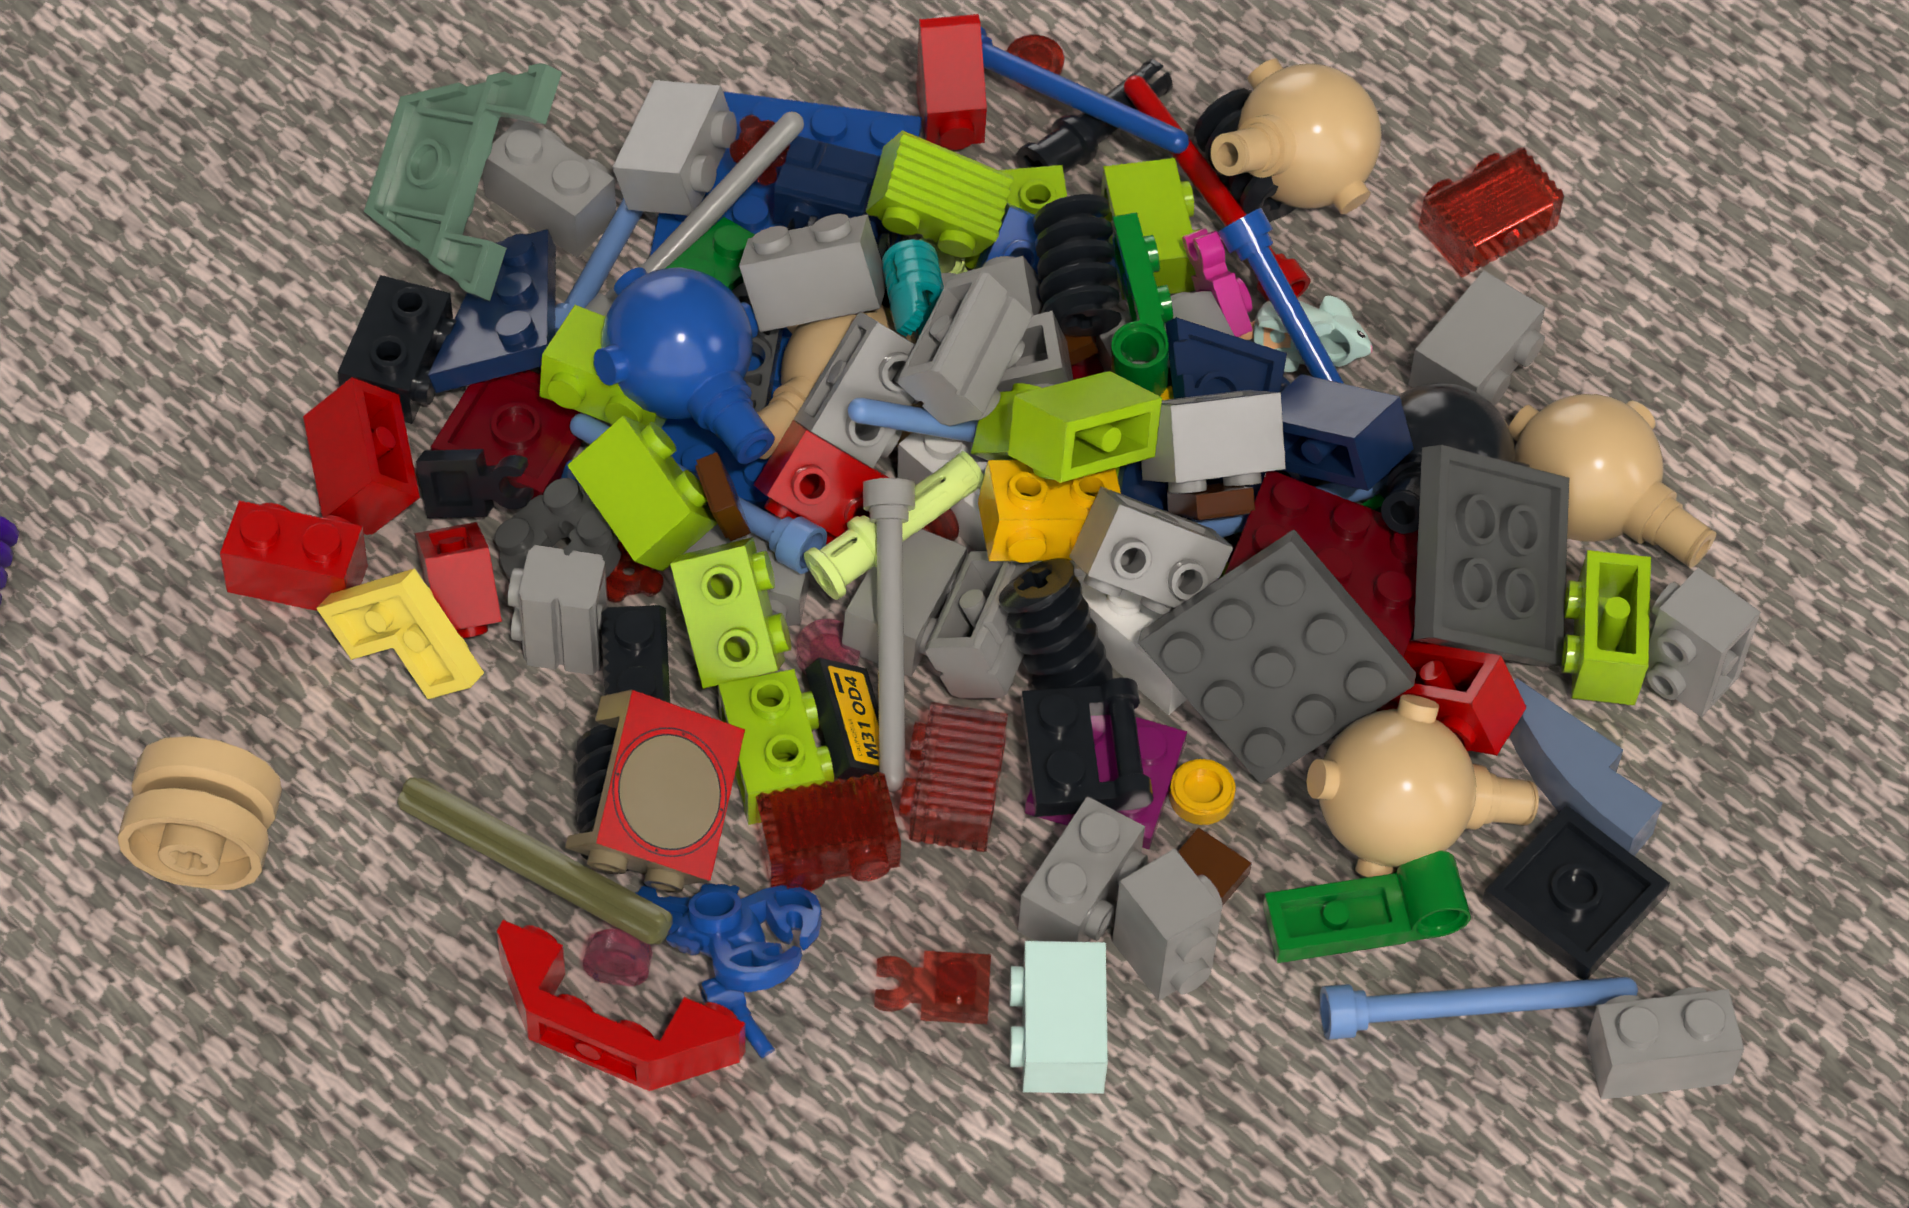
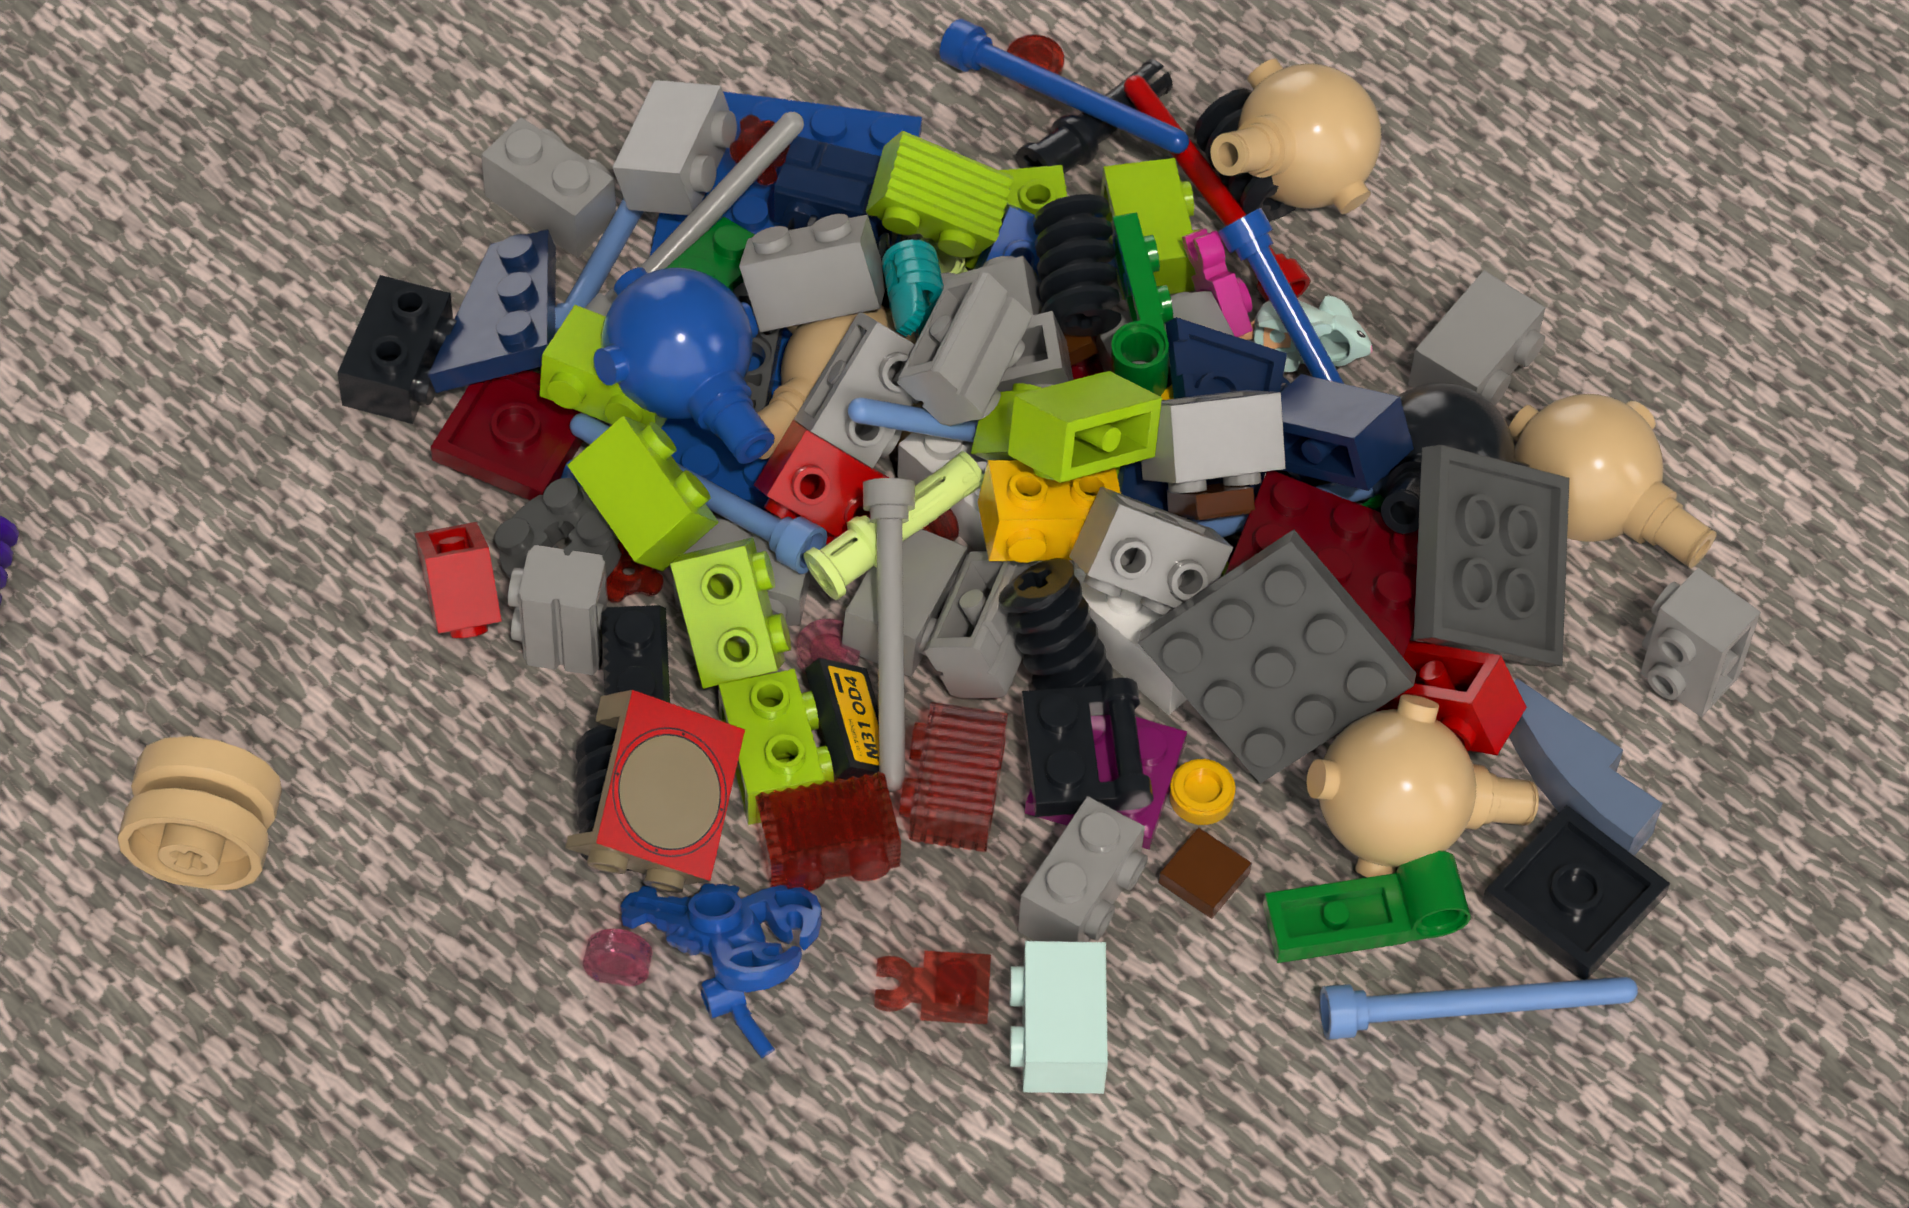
(291, 555): red brick -> none
(361, 455): red brick -> none
(406, 617): light yellow plate -> none
(436, 162): sand green wing -> none
(464, 486): black plate -> none
(535, 861): olive axle -> none
(694, 1043): red slope -> none
(722, 497): reddish brown tile -> none
(951, 81): red slope -> none
(1168, 925): light grey brick -> none
(1490, 210): clear red brick -> none
(1610, 627): lime brick -> none
(1664, 1043): light grey brick -> none

